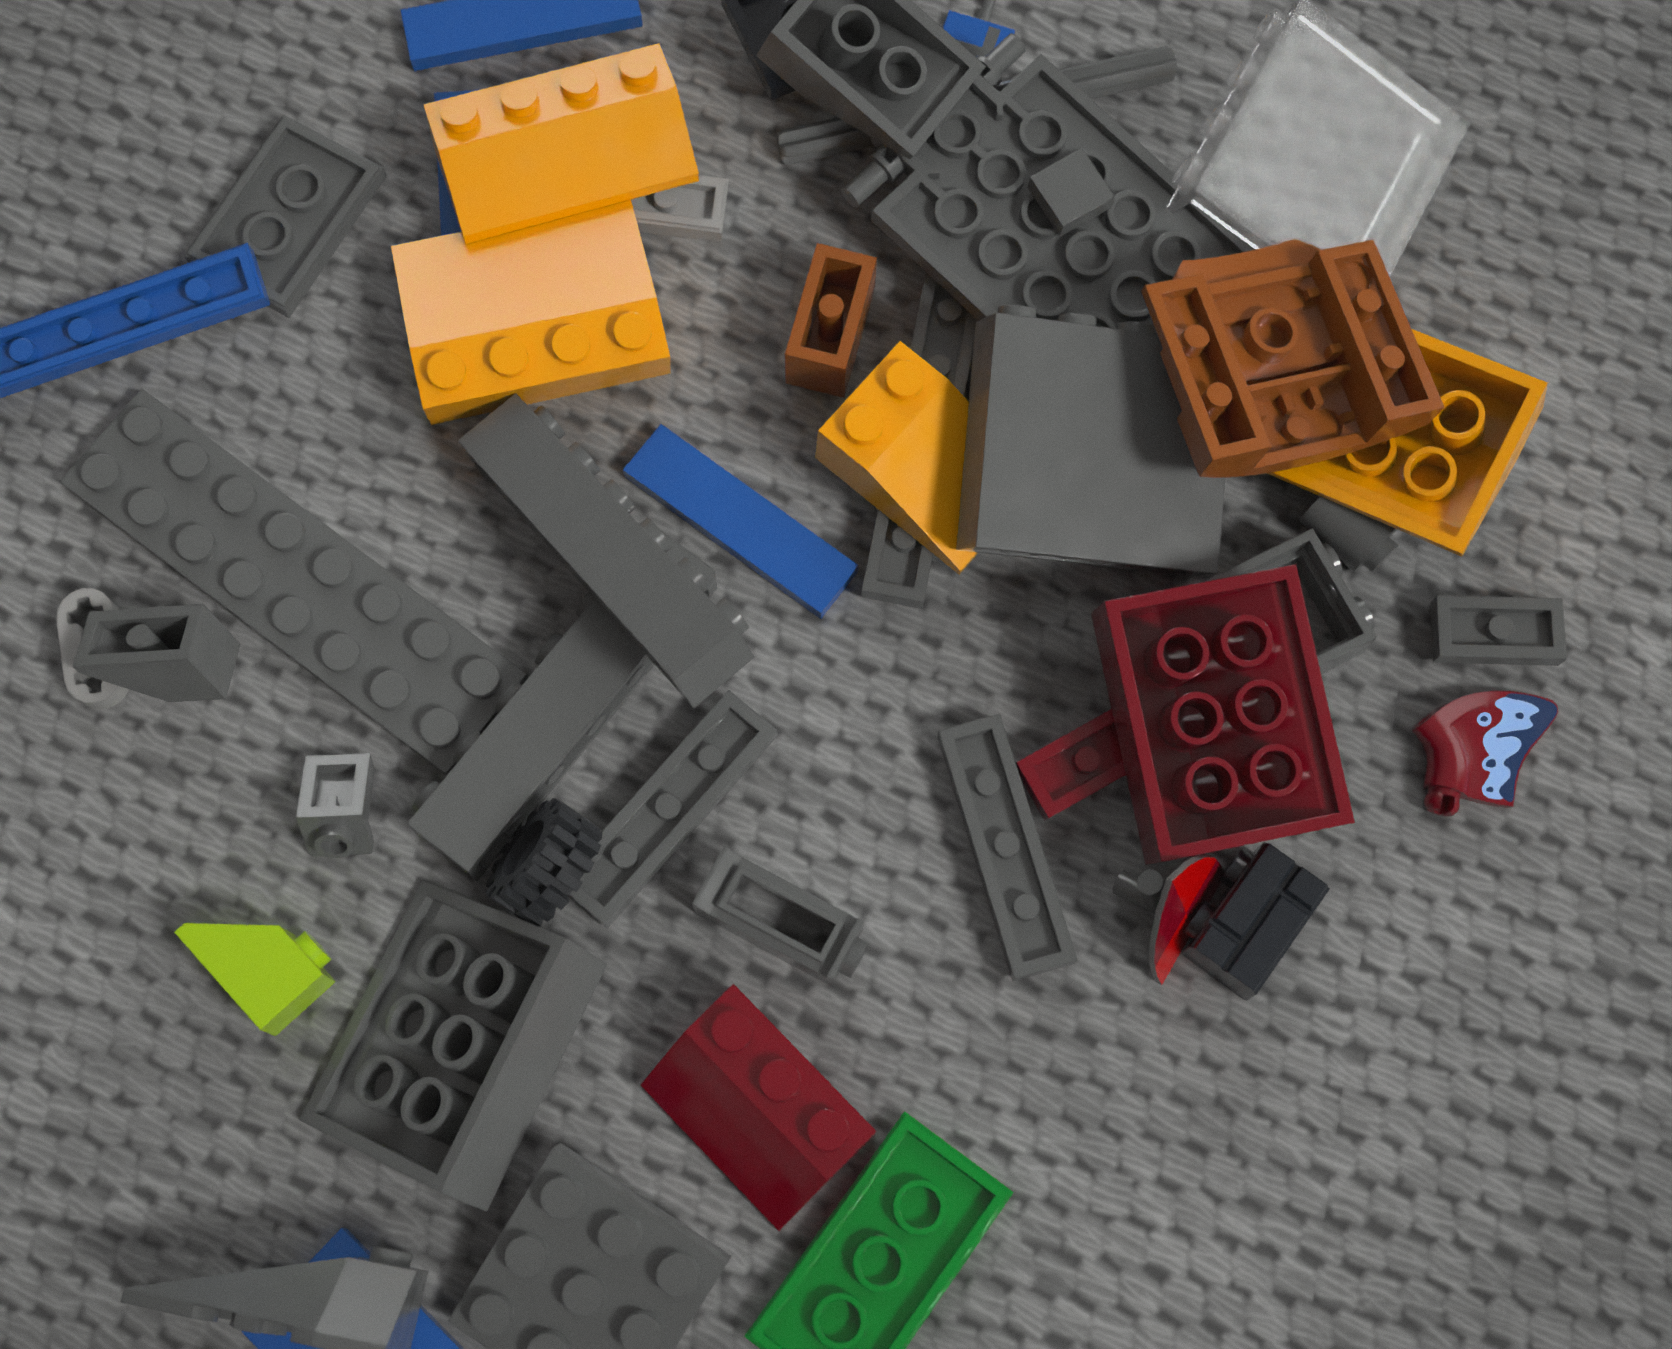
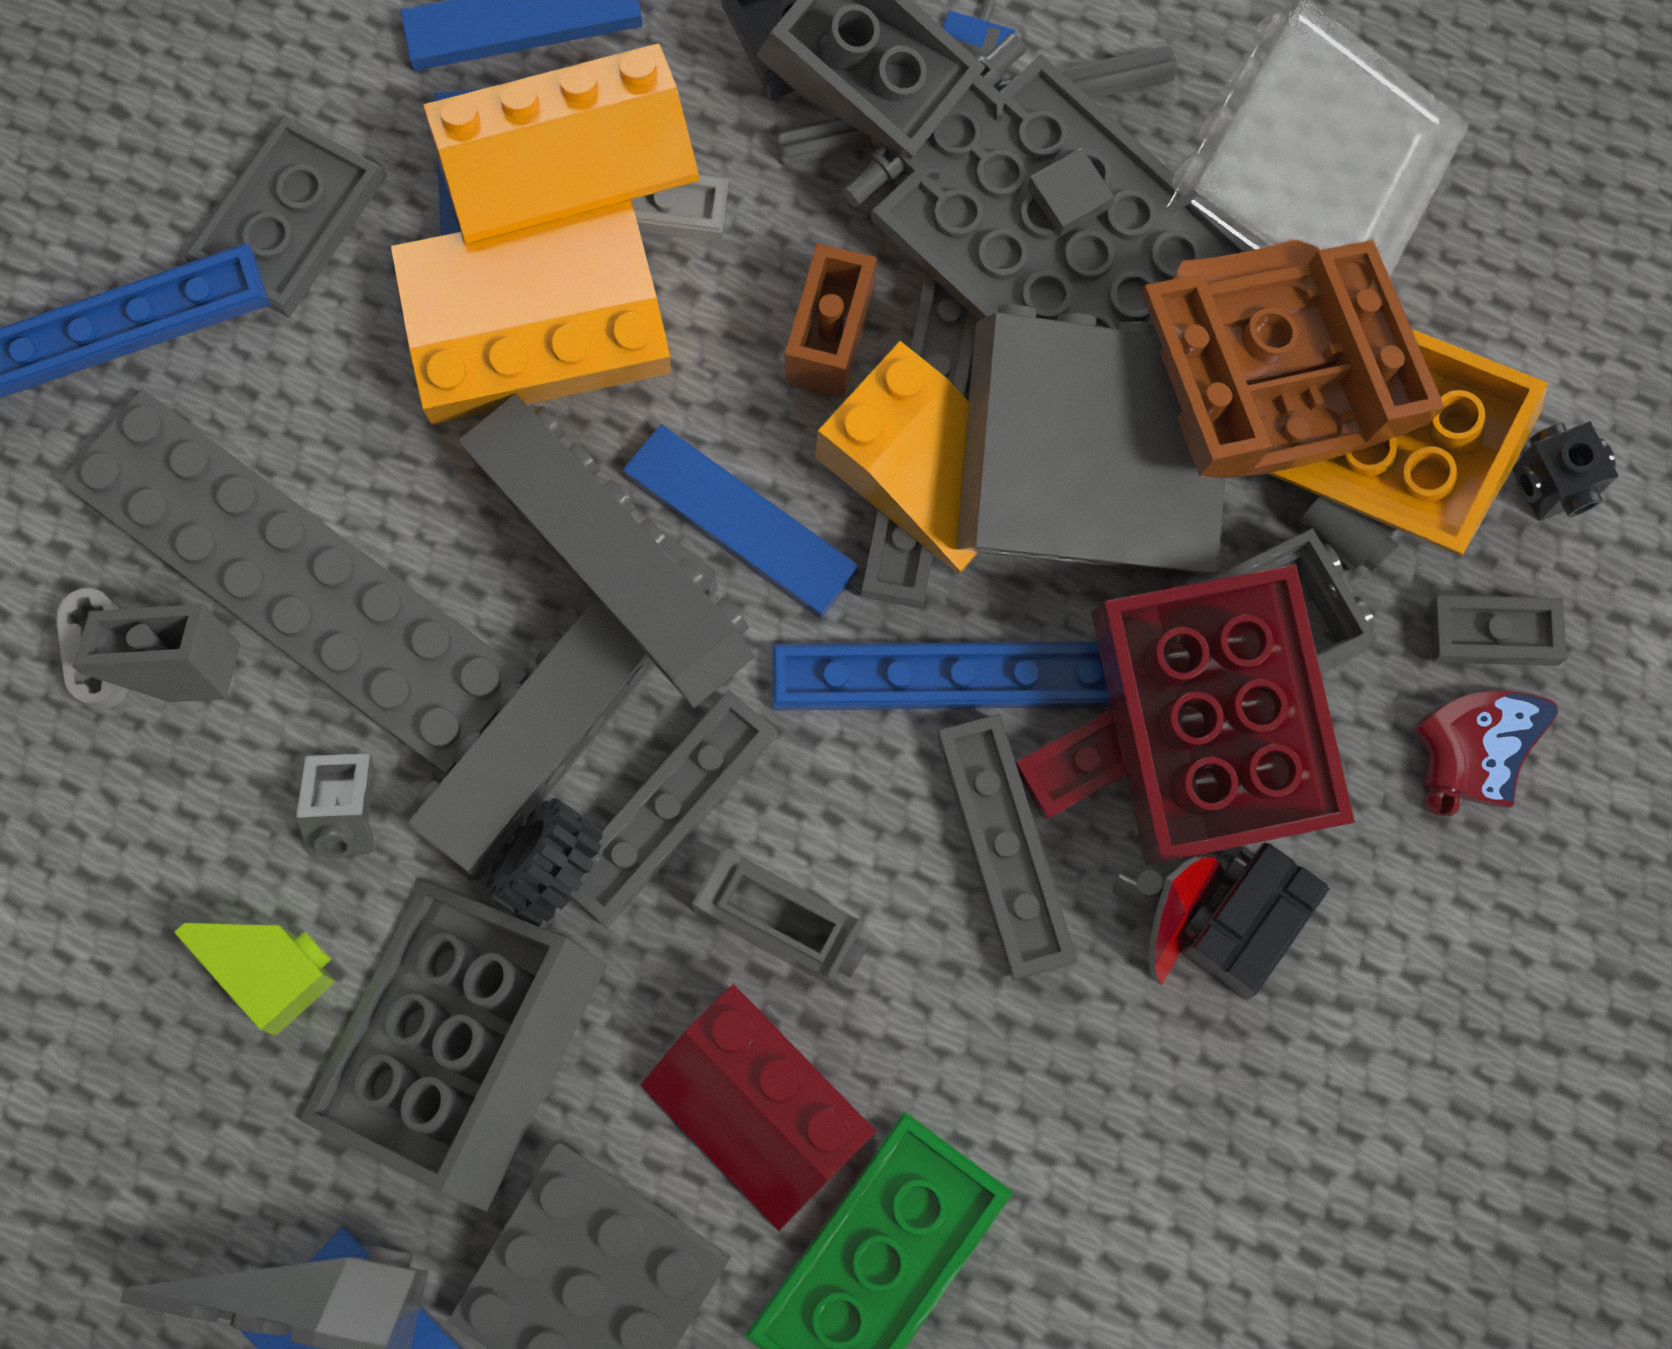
(938, 676): none -> blue tile
(1565, 470): none -> black brick

